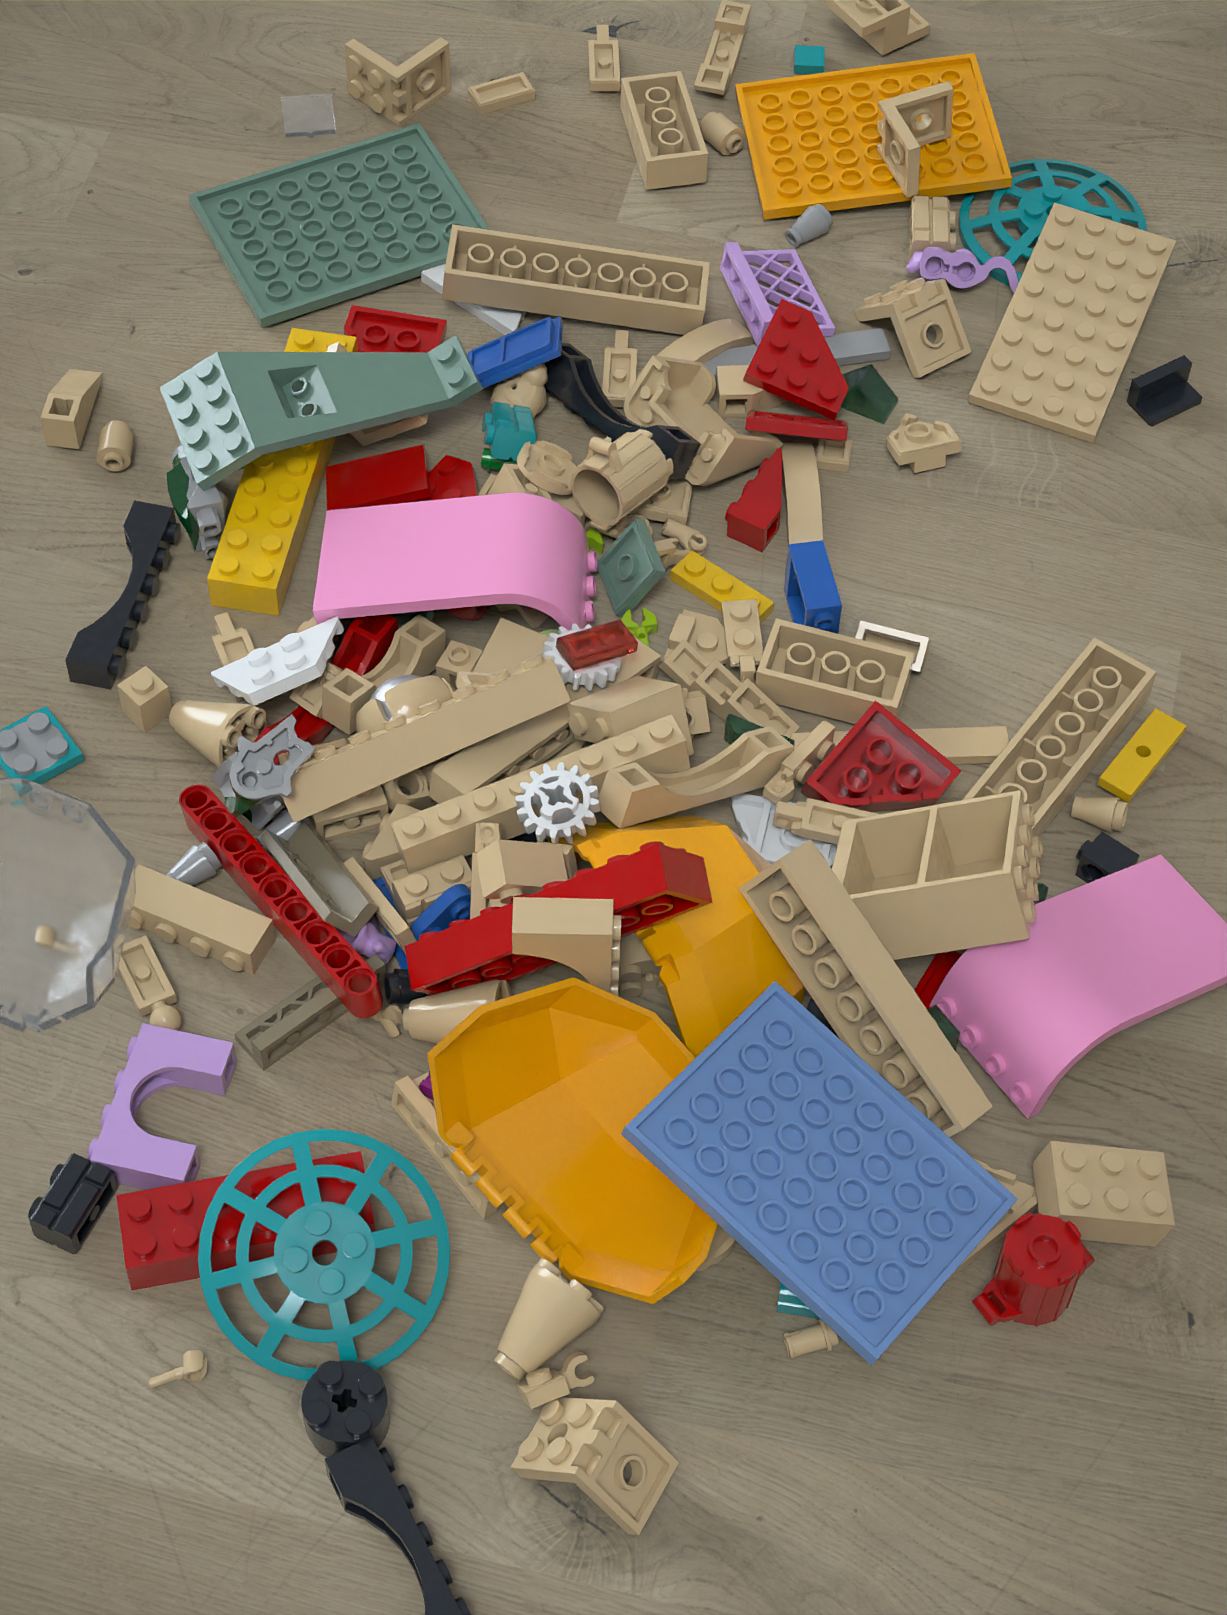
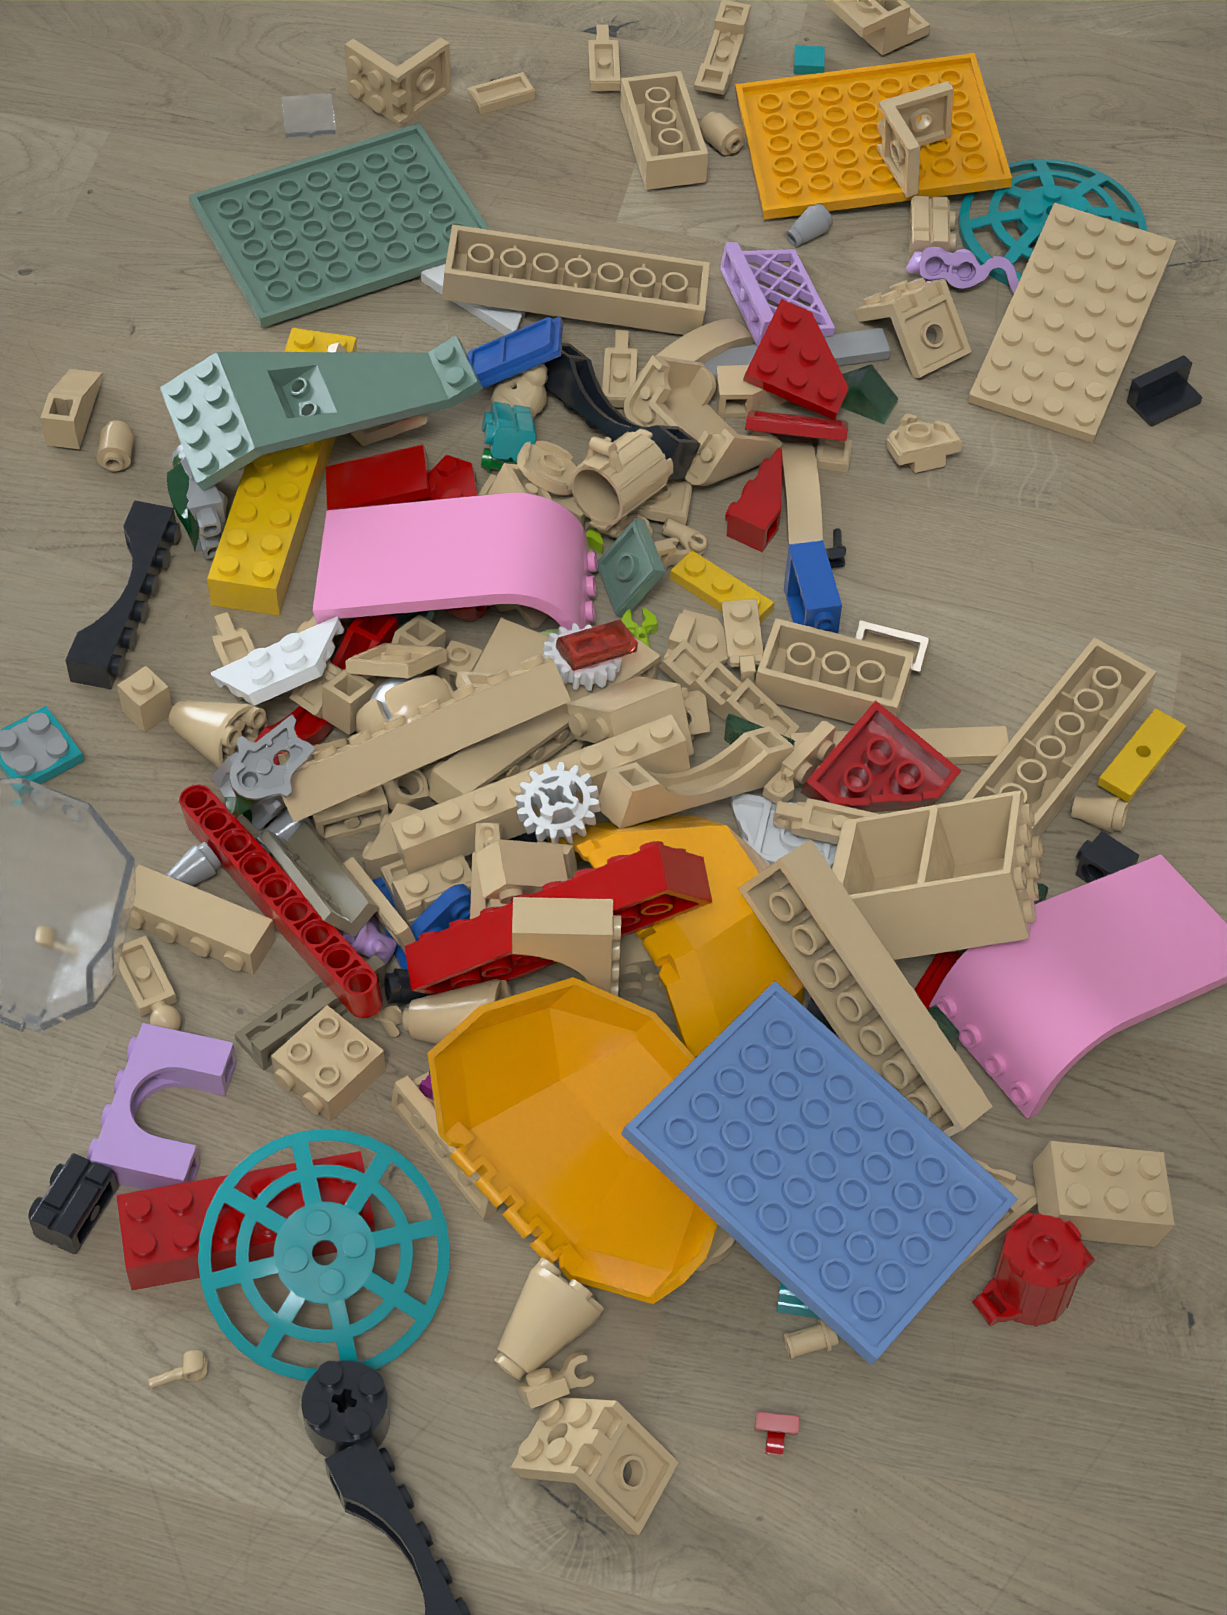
(328, 1063): none -> tan brick
(393, 331): red plate -> none
(396, 660): none -> tan plate
(776, 1427): none -> tile
(838, 551): none -> black hand

